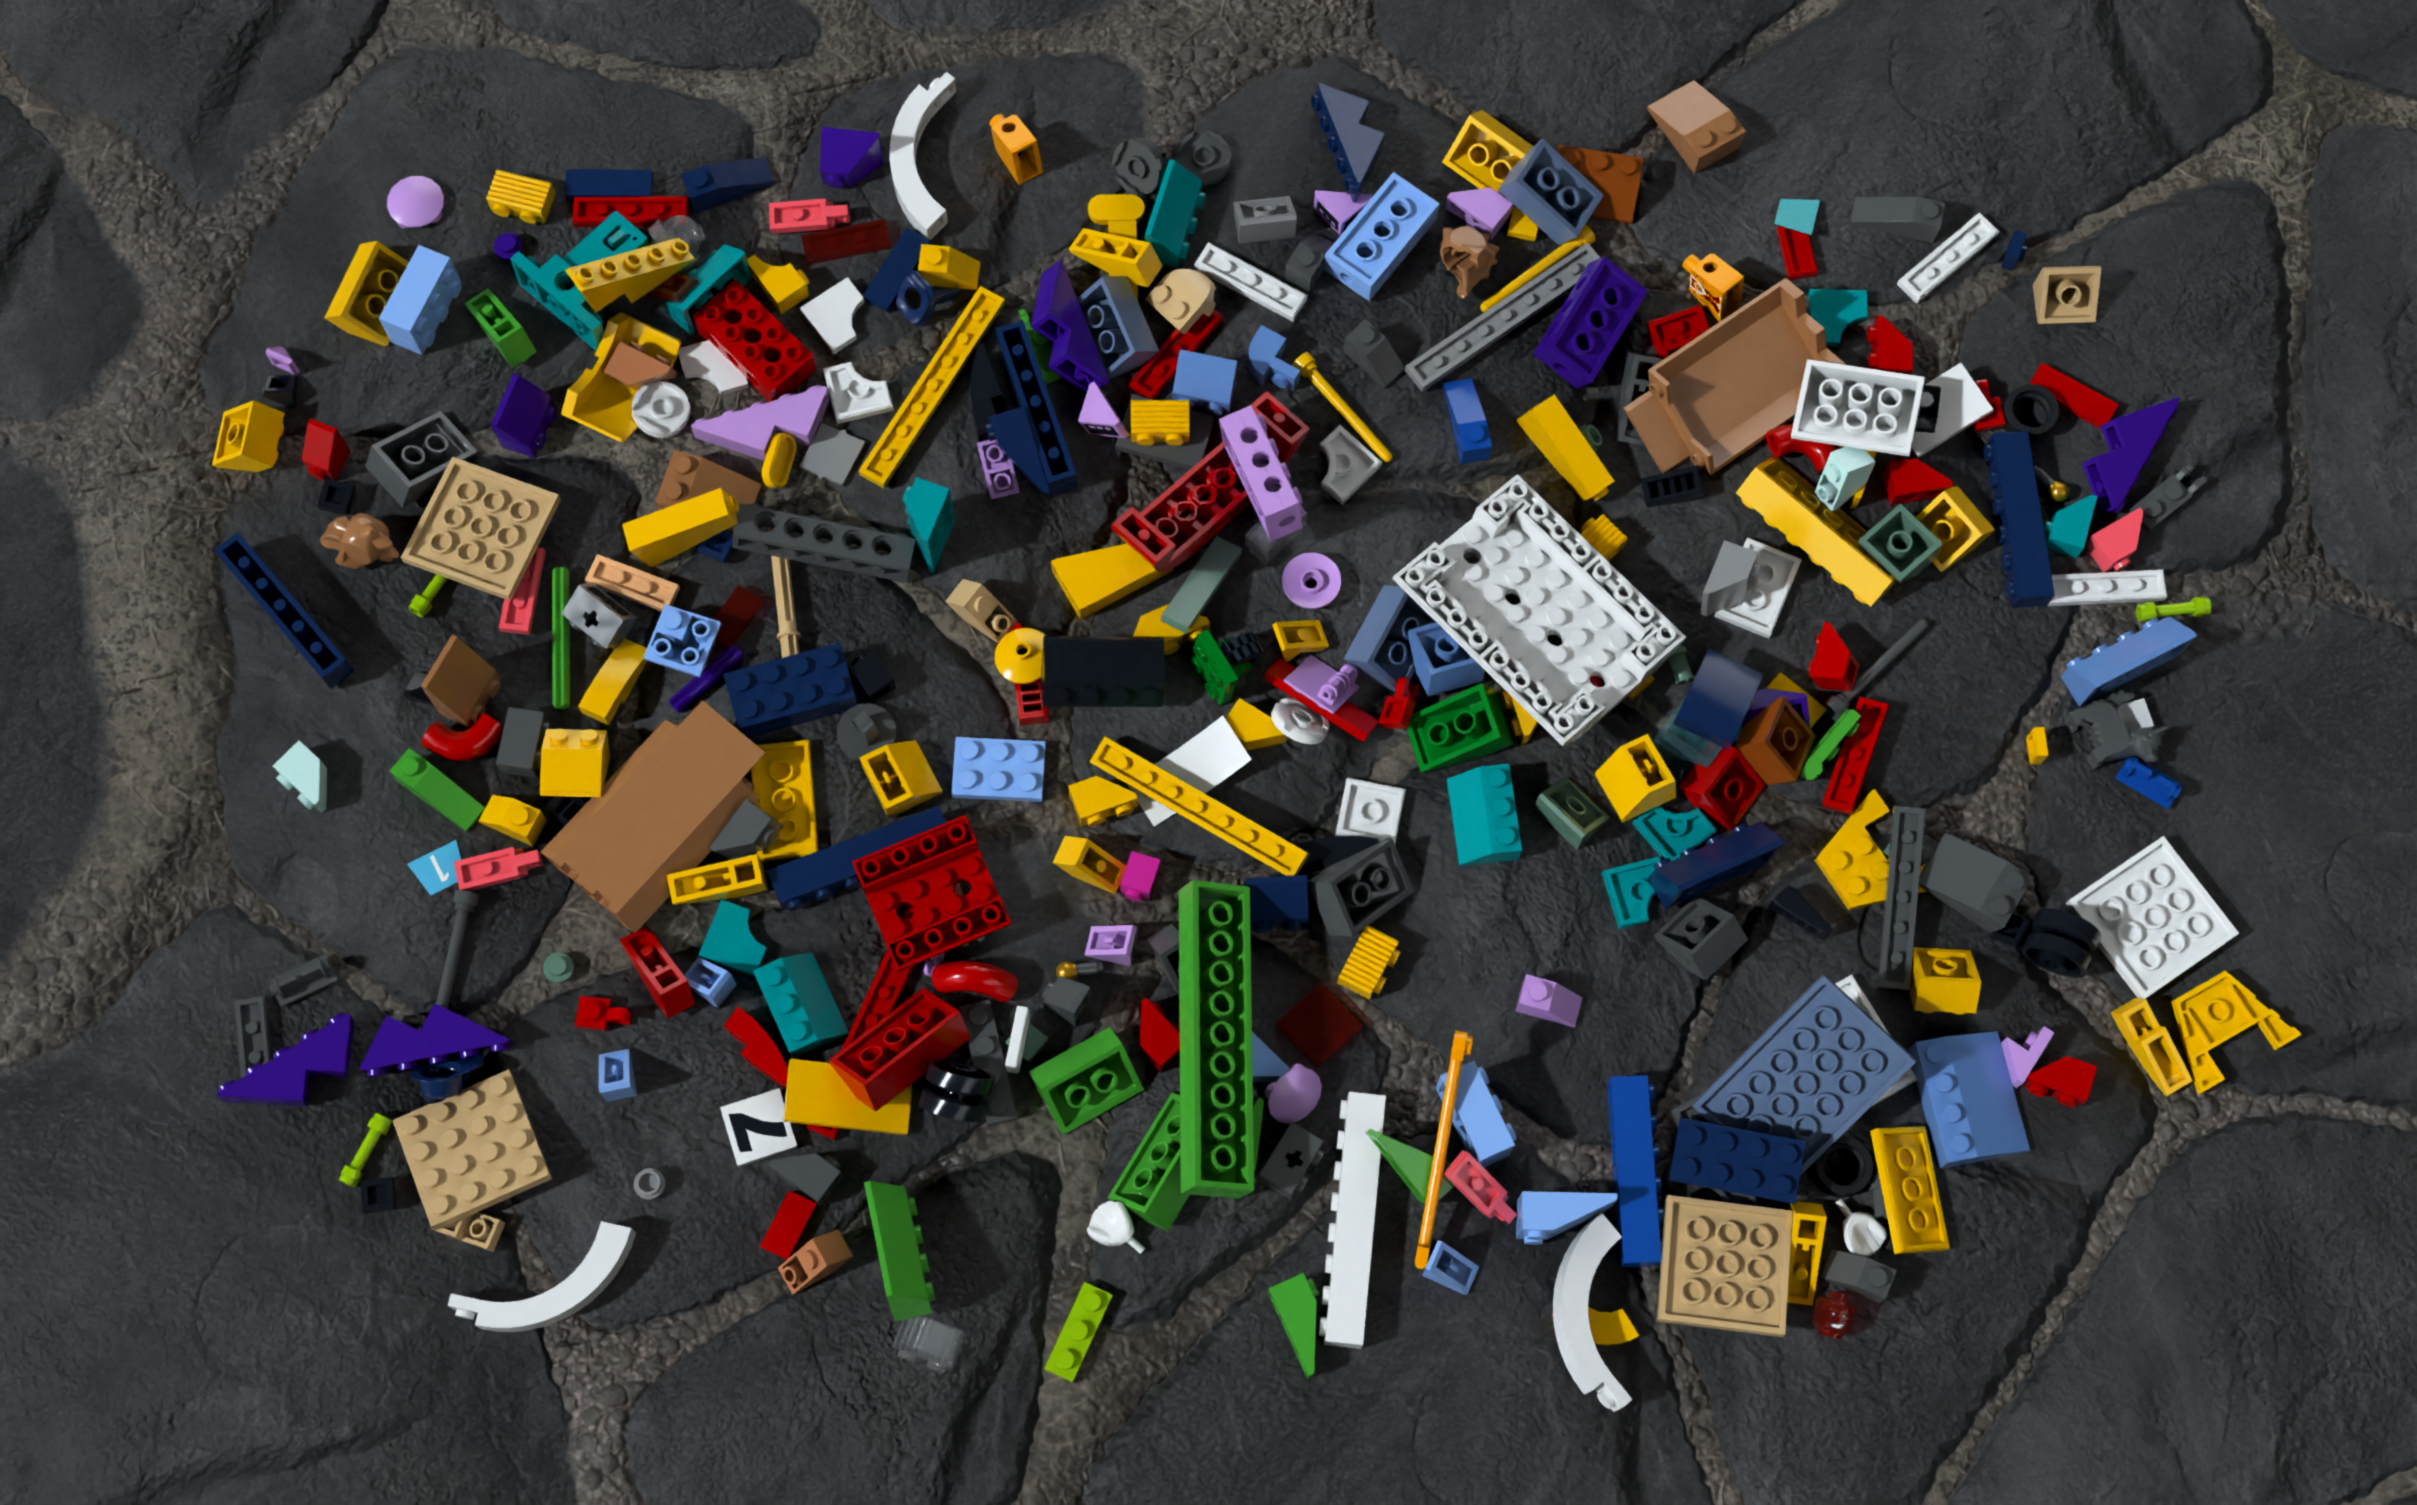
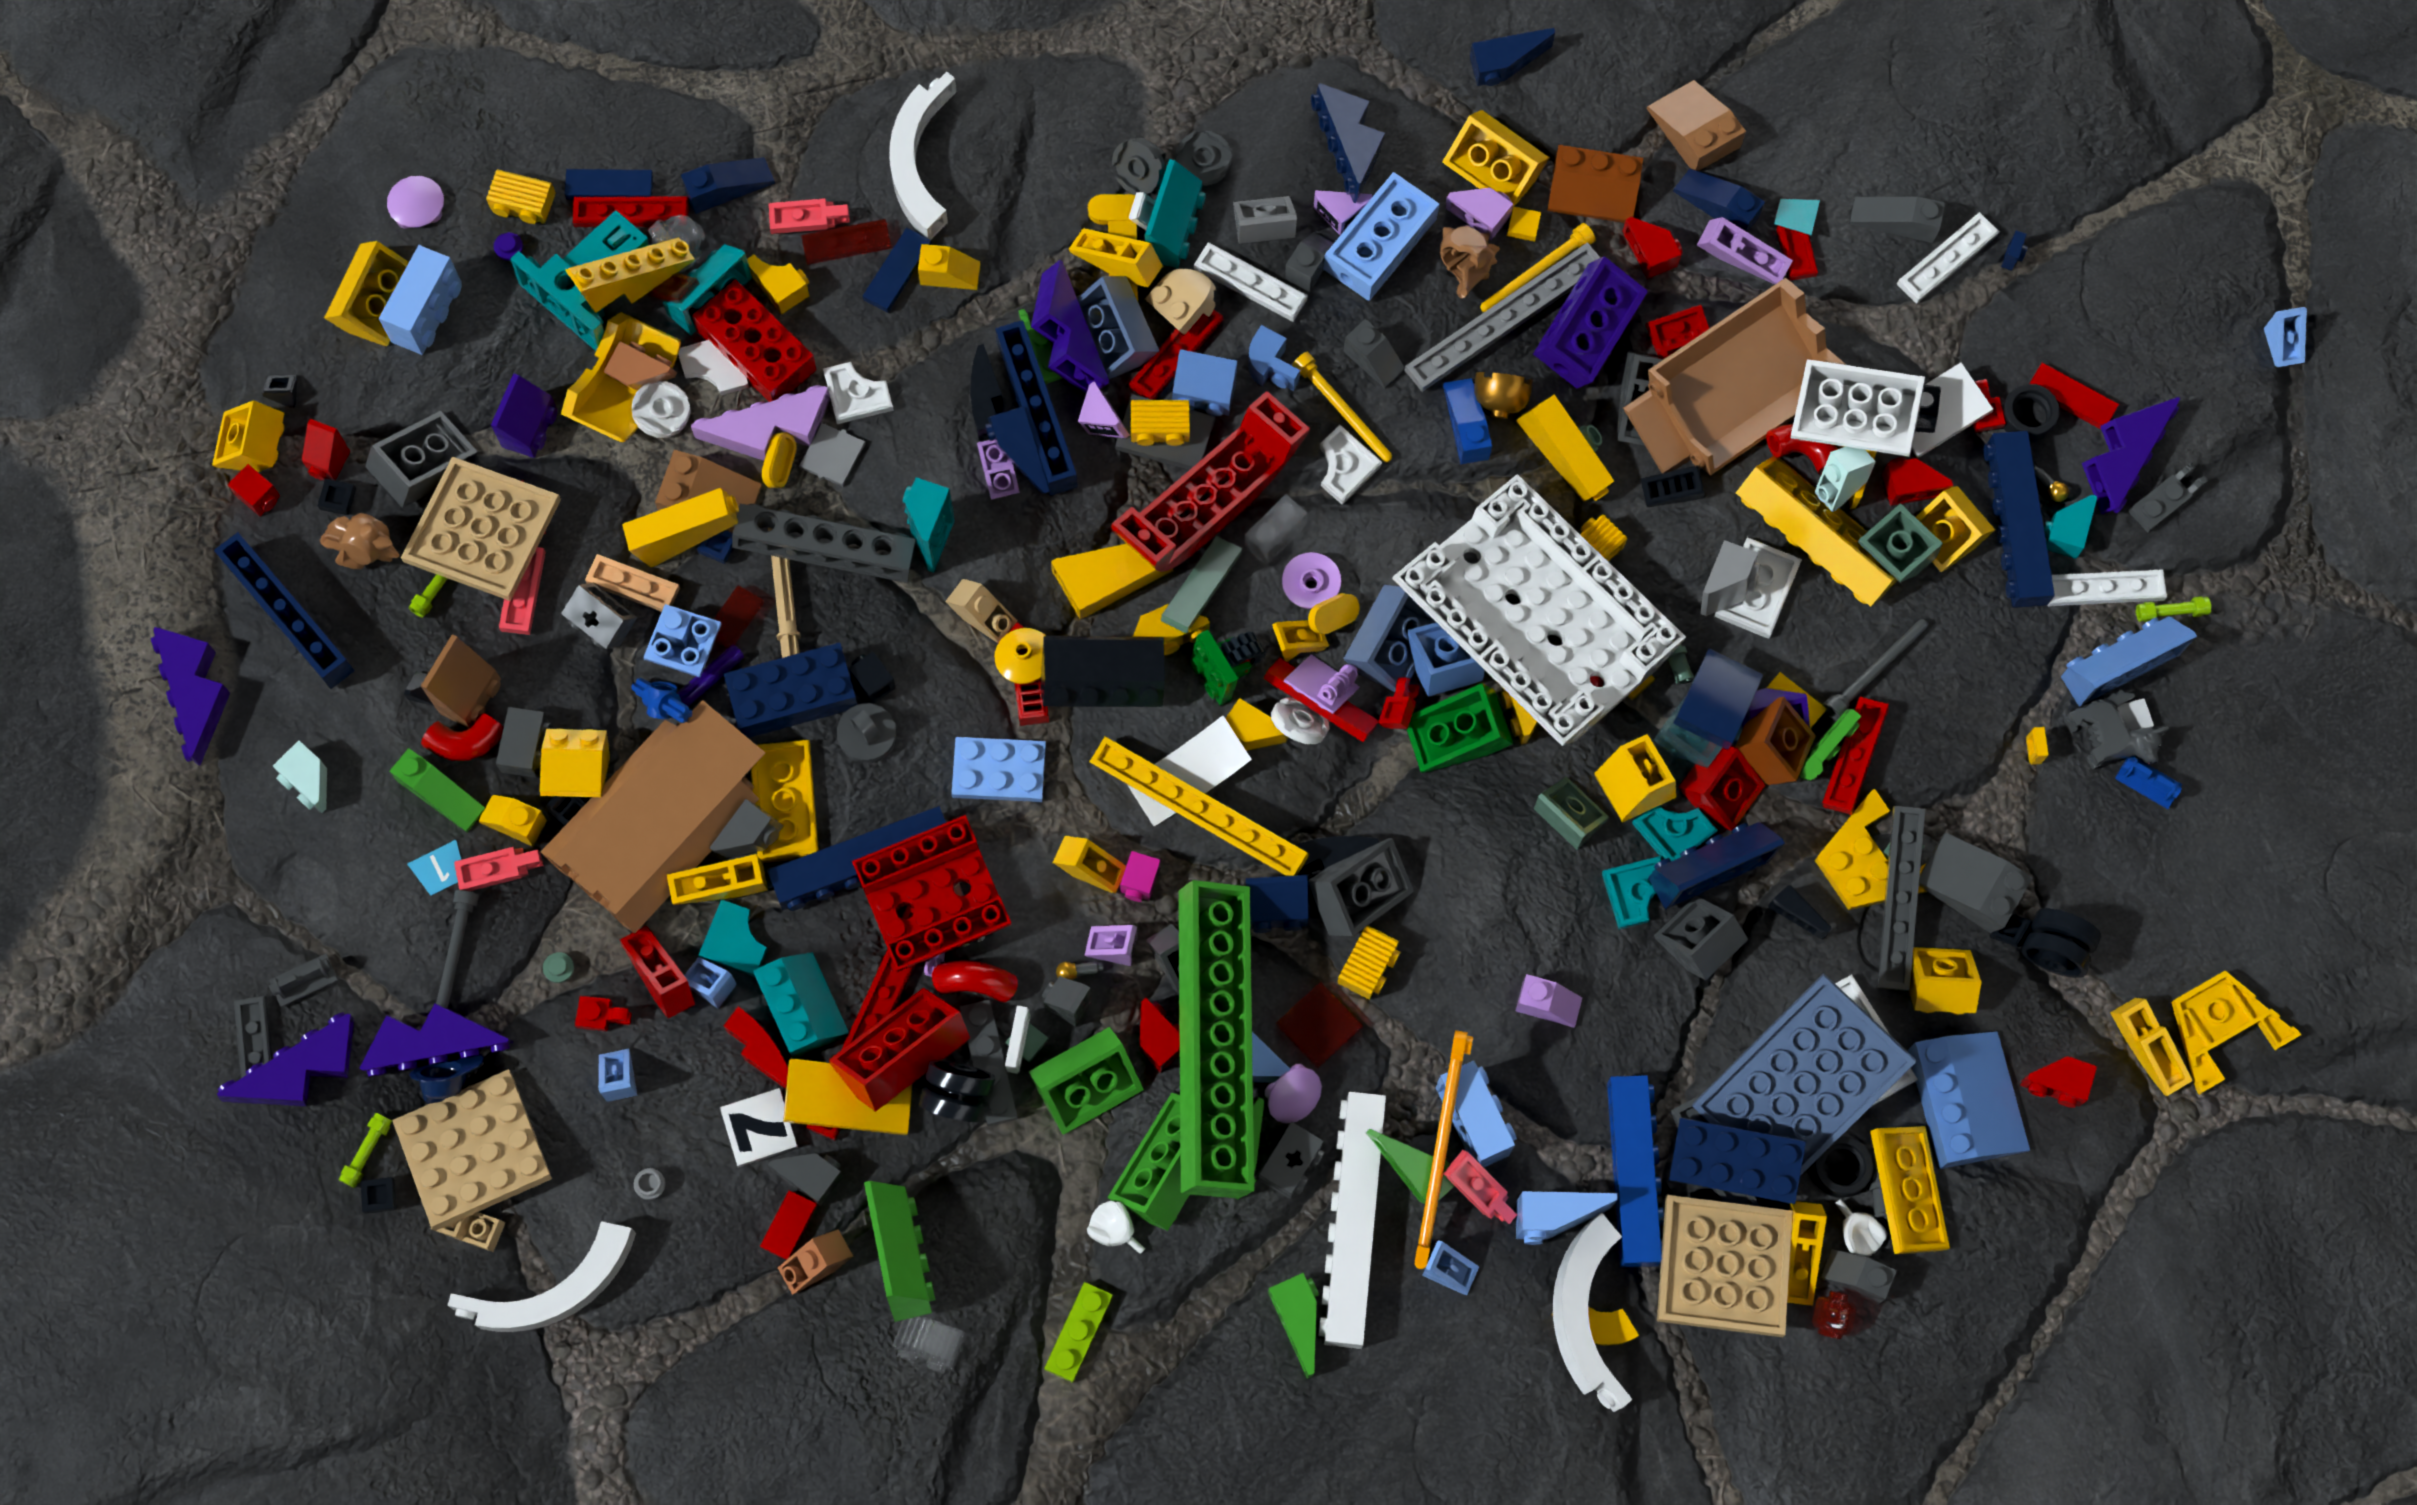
(196, 699): none -> dark purple slope
(254, 490): none -> red brick
(280, 358): lavender slope -> none
(501, 327): bright green slope -> none
(560, 639): bright green axle -> none
(613, 682): yellow slope -> none
(662, 700): none -> blue axle
(833, 314): white tile -> none
(848, 156): dark purple slope -> none
(900, 776): yellow slope -> none
(928, 298): dark blue piece -> none
(931, 387): yellow plate -> none
(1013, 137): light orange torso -> none
(1099, 798): yellow slope -> none
(1142, 209): none -> white tile
(1262, 473): lavender brick -> none
(1333, 613): none -> yellow tile
(1370, 810): white tile -> none
(1484, 815): teal slope -> none
(1502, 393): none -> pearl gold cylinder
(1504, 56): none -> dark blue slope
(1551, 192): sand blue slope -> none
(1652, 246): none -> red slope
(1715, 284): light orange torso -> none
(1720, 198): none -> dark blue slope
(1743, 250): none -> lavender slope
(1833, 663): red slope -> none
(1837, 310): teal tile -> none
(1889, 348): red slope -> none
(2022, 1060): lavender slope -> none
(2067, 294): tan slope -> none
(2116, 542): coral slope -> none
(2153, 918): white plate -> none
(2287, 336): none -> light blue slope

